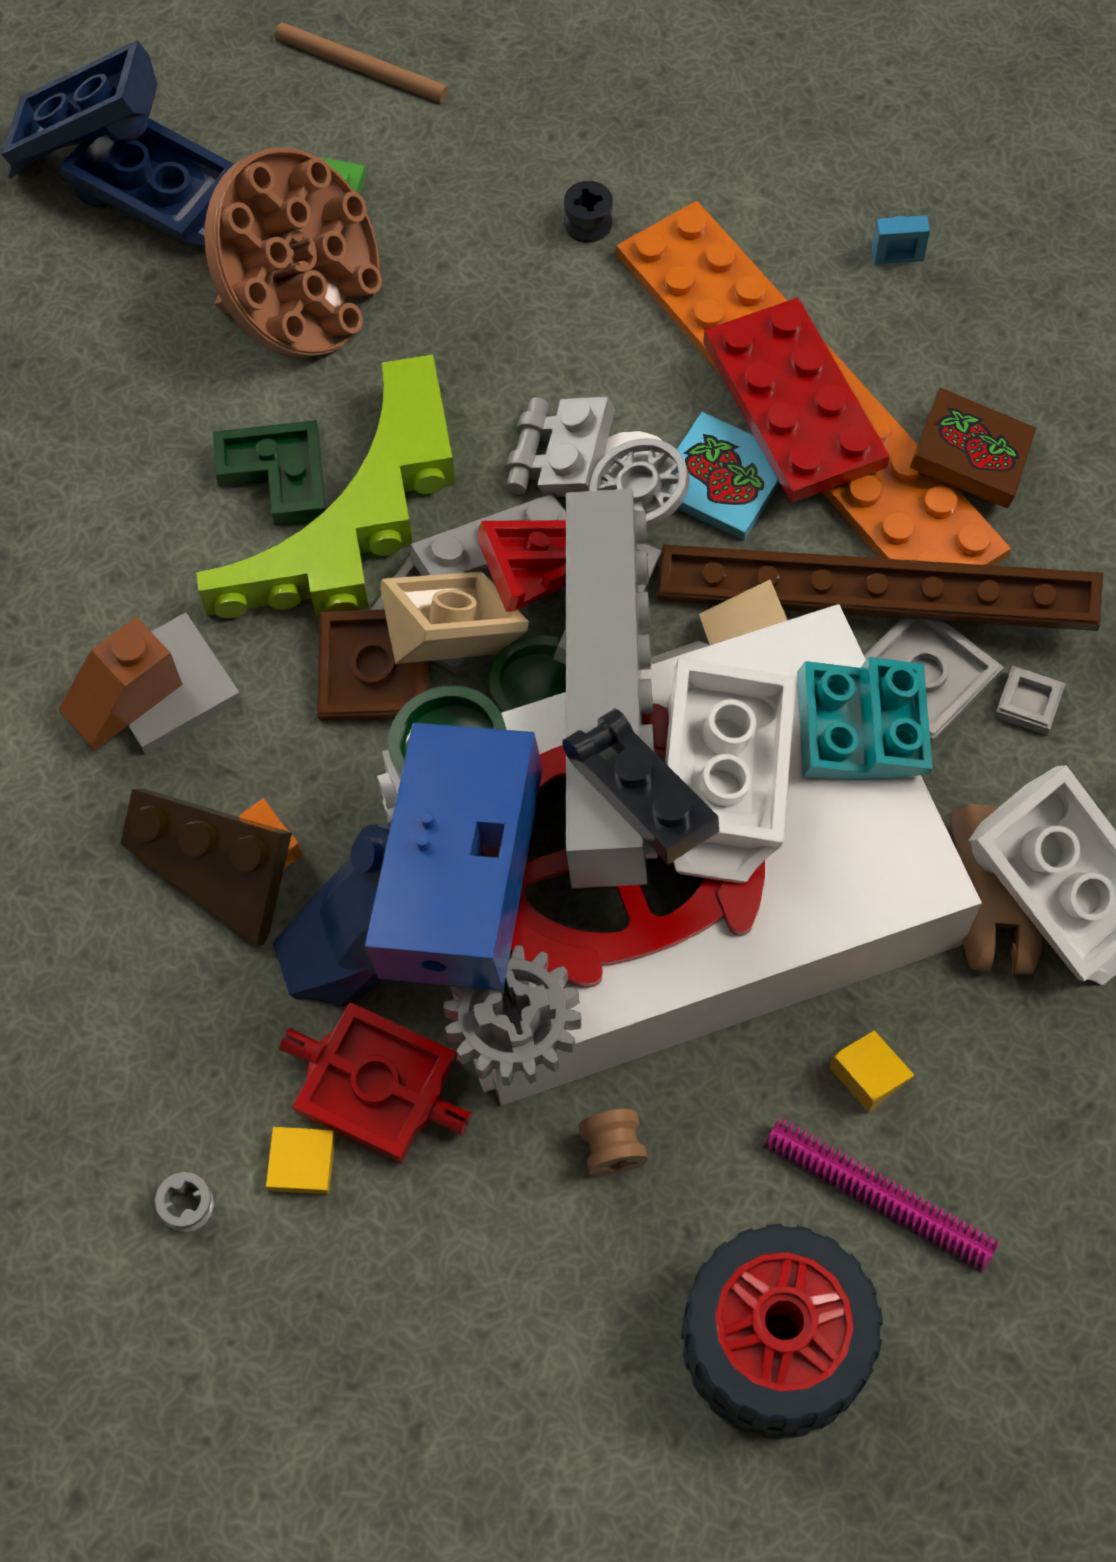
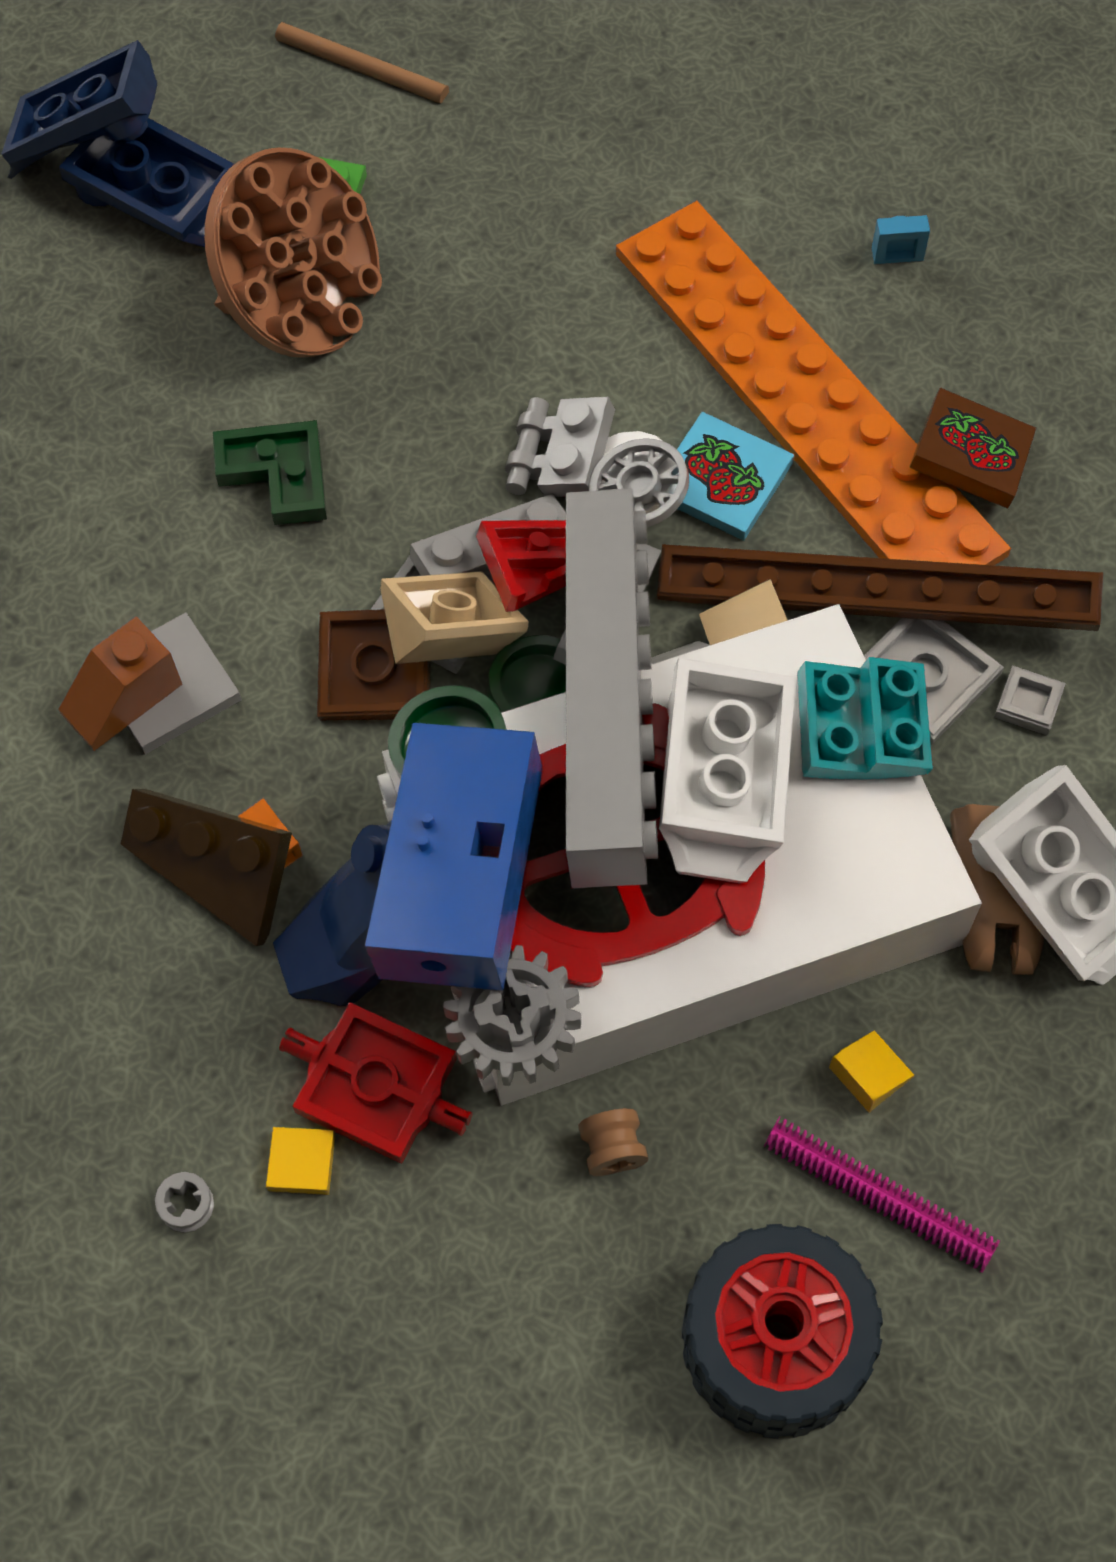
(369, 516): lime arch -> none
(581, 223): black wheel -> none
(641, 787): black plate -> none
(795, 399): red plate -> none

